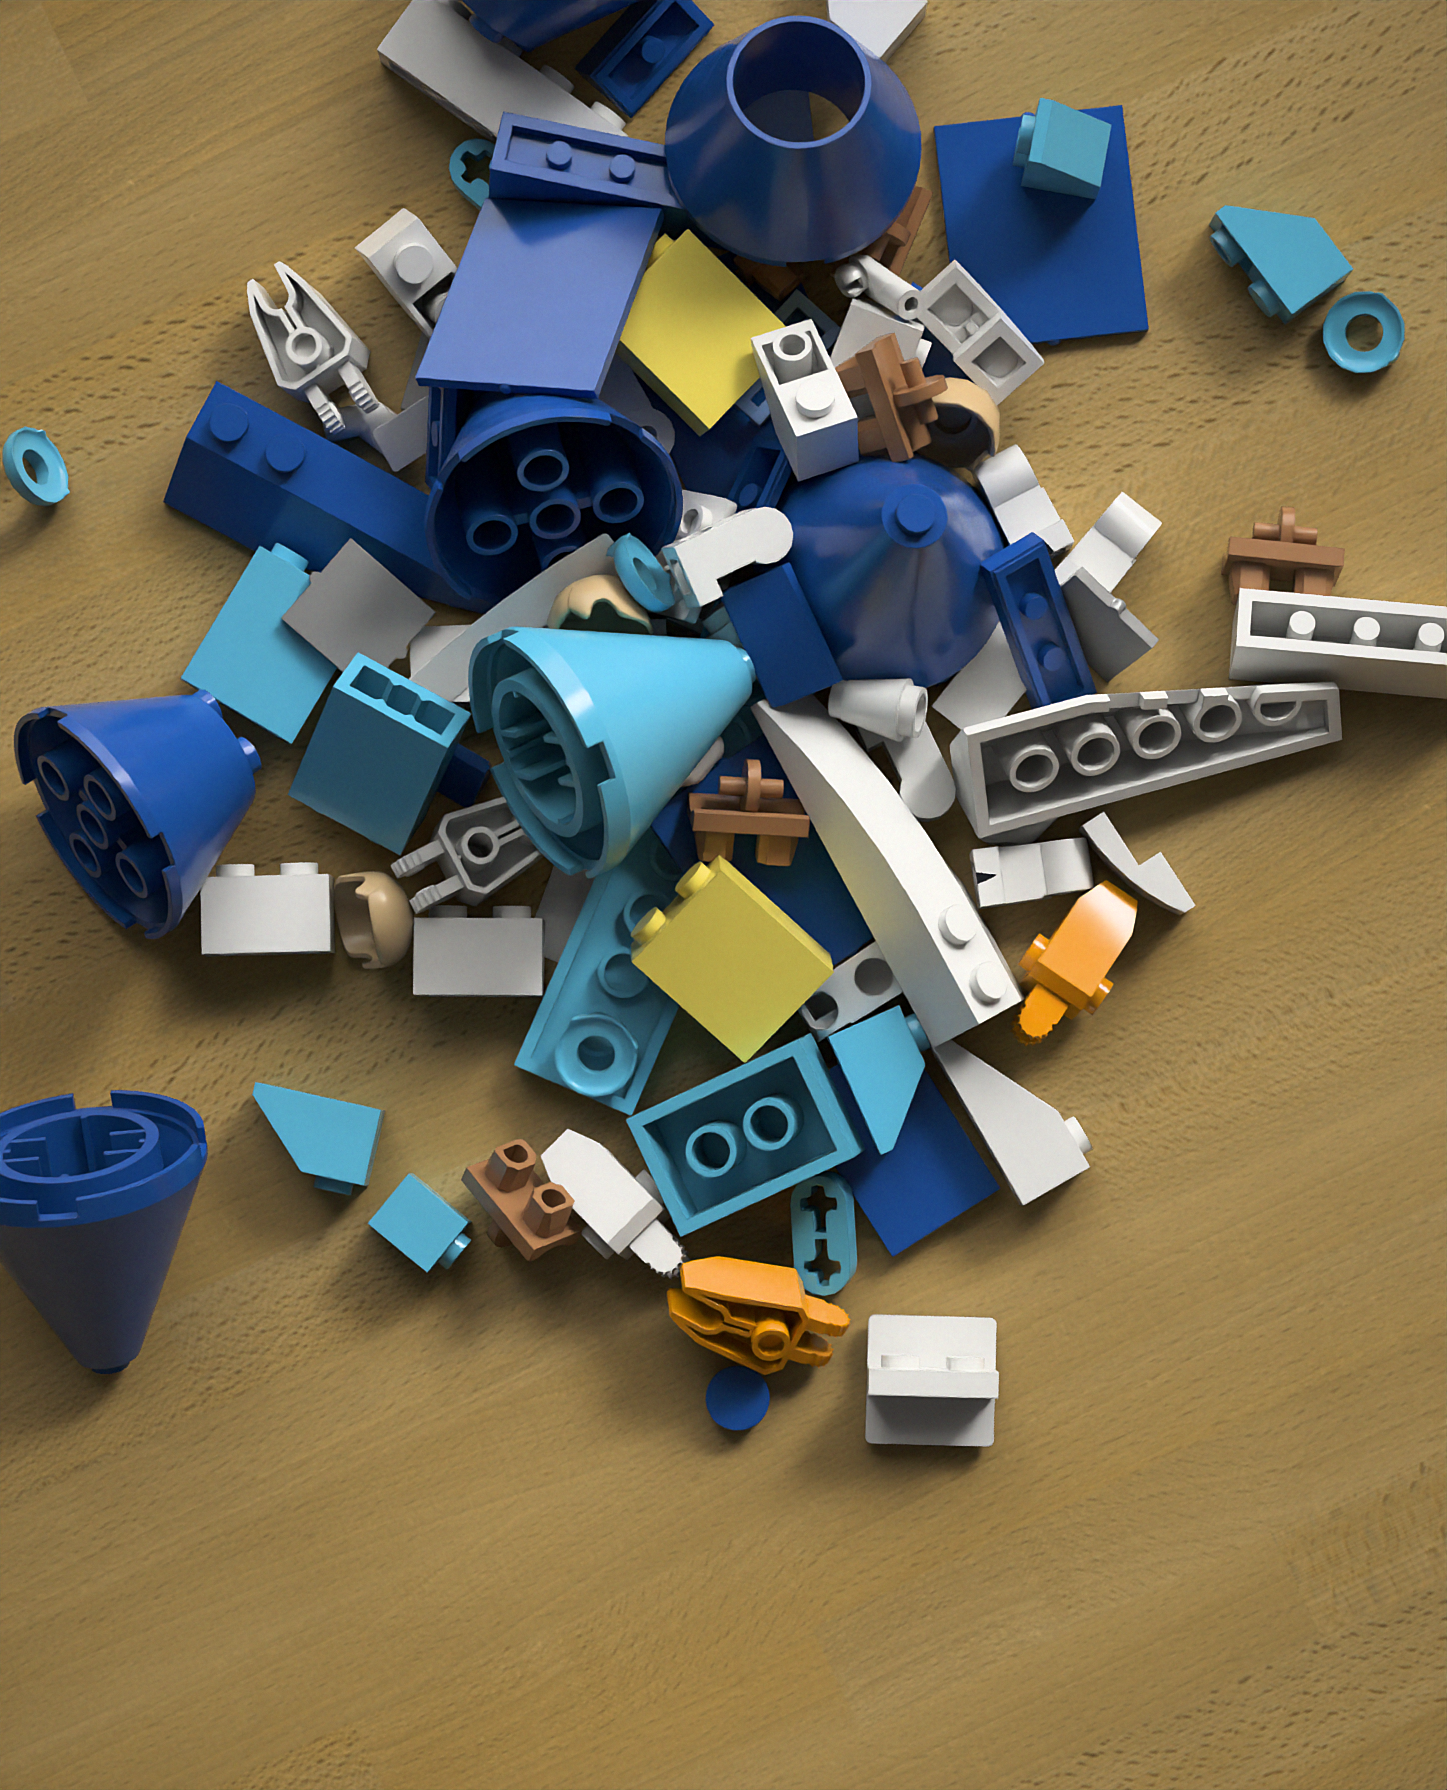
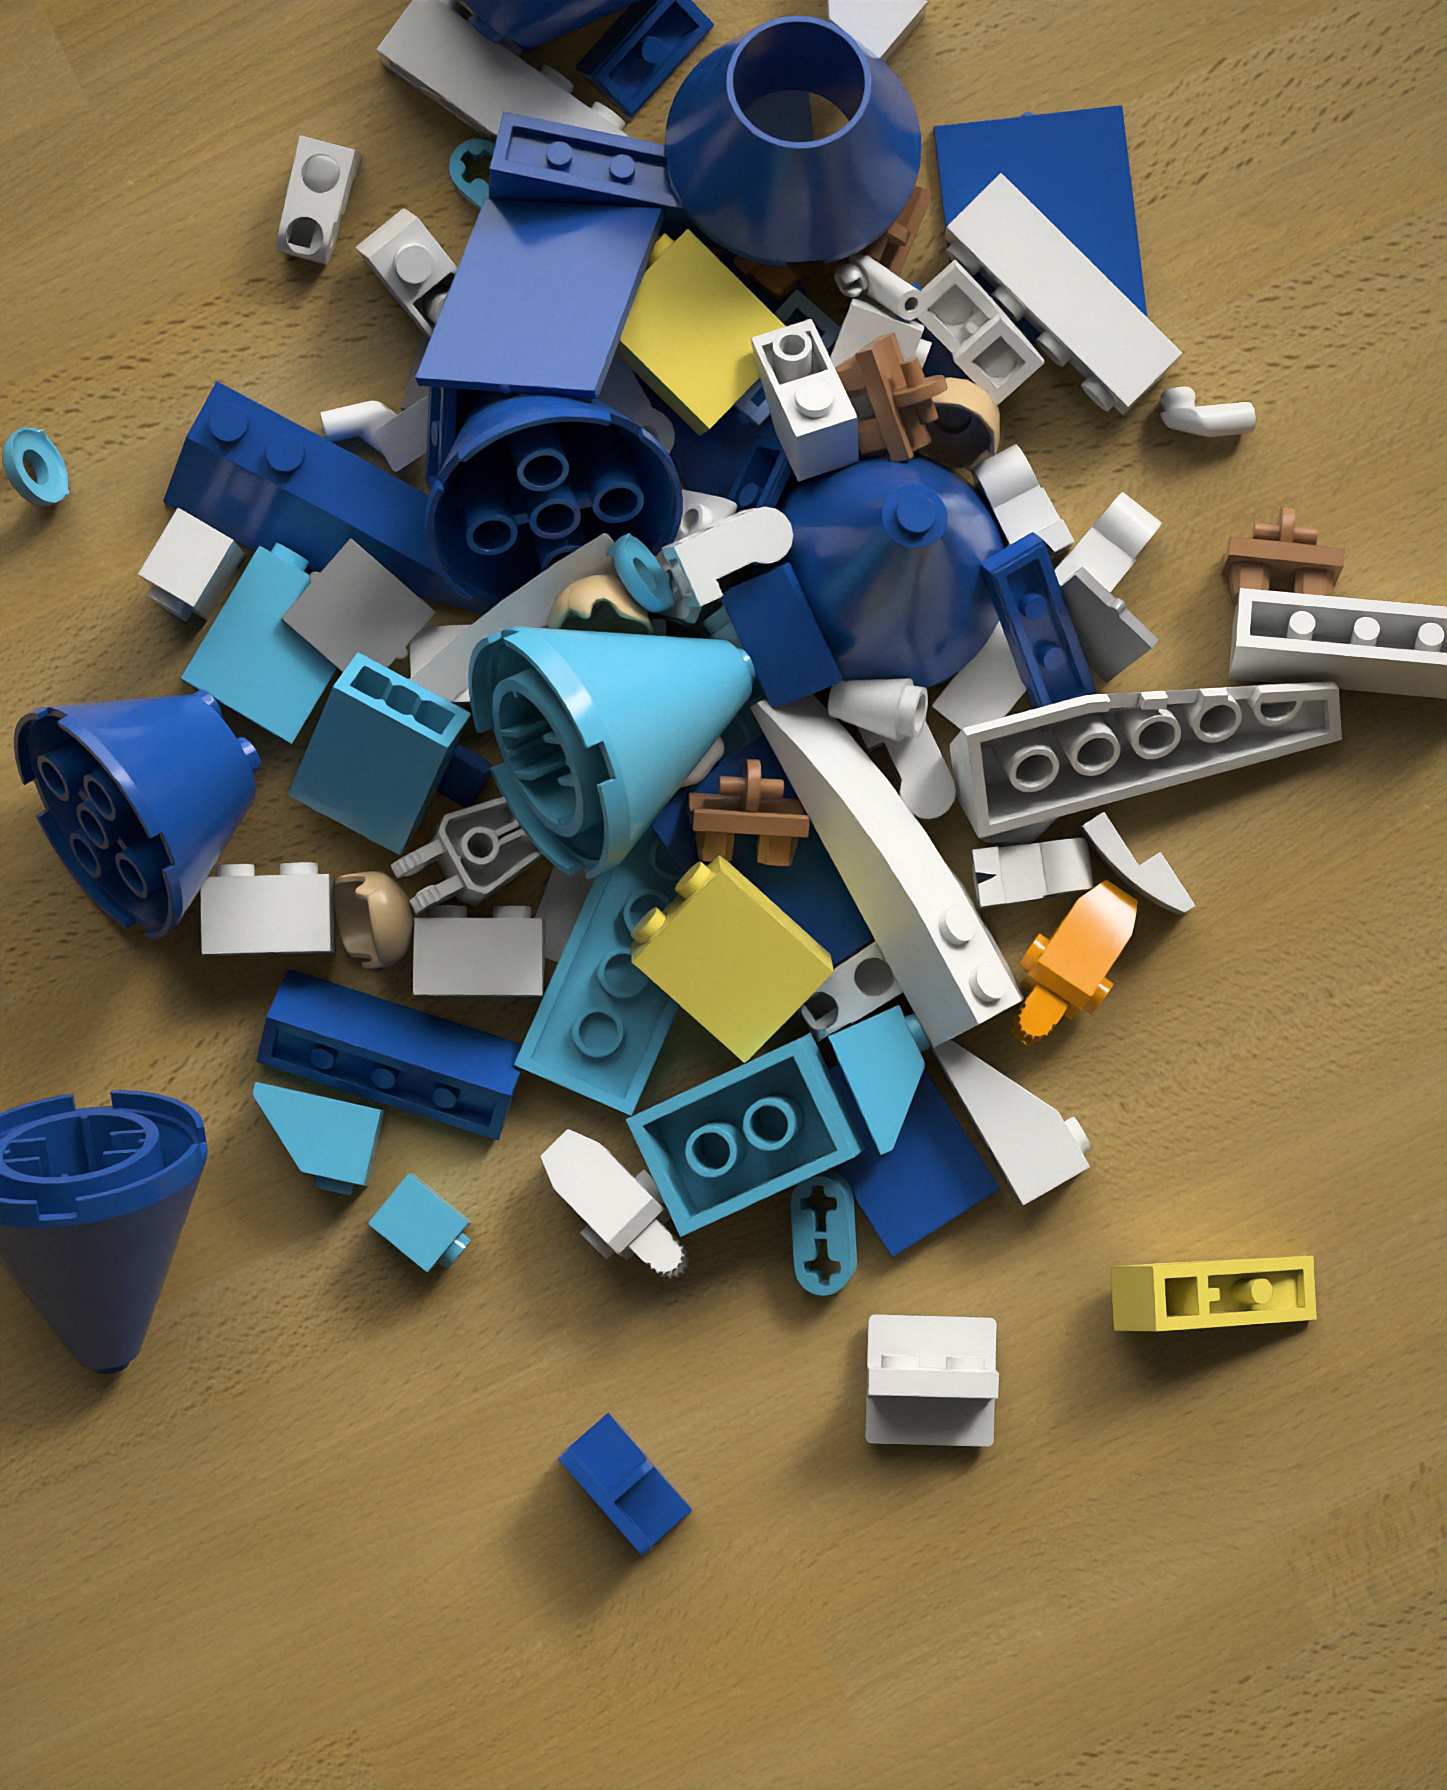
(190, 567): none -> white brick
(311, 348): white hinge -> none
(316, 199): none -> white leg
(390, 1054): none -> blue panel
(521, 1205): medium nougat hips -> none
(579, 1076): medium azure piece -> none
(625, 1483): none -> blue panel
(737, 1397): blue tile -> none
(754, 1313): light orange hinge -> none
(1061, 295): none -> white brick
(1062, 150): medium azure slope -> none
(1205, 420): none -> white arm
(1213, 1293): none -> light yellow slope
(1282, 255): medium azure slope -> none
(1352, 307): medium azure piece -> none

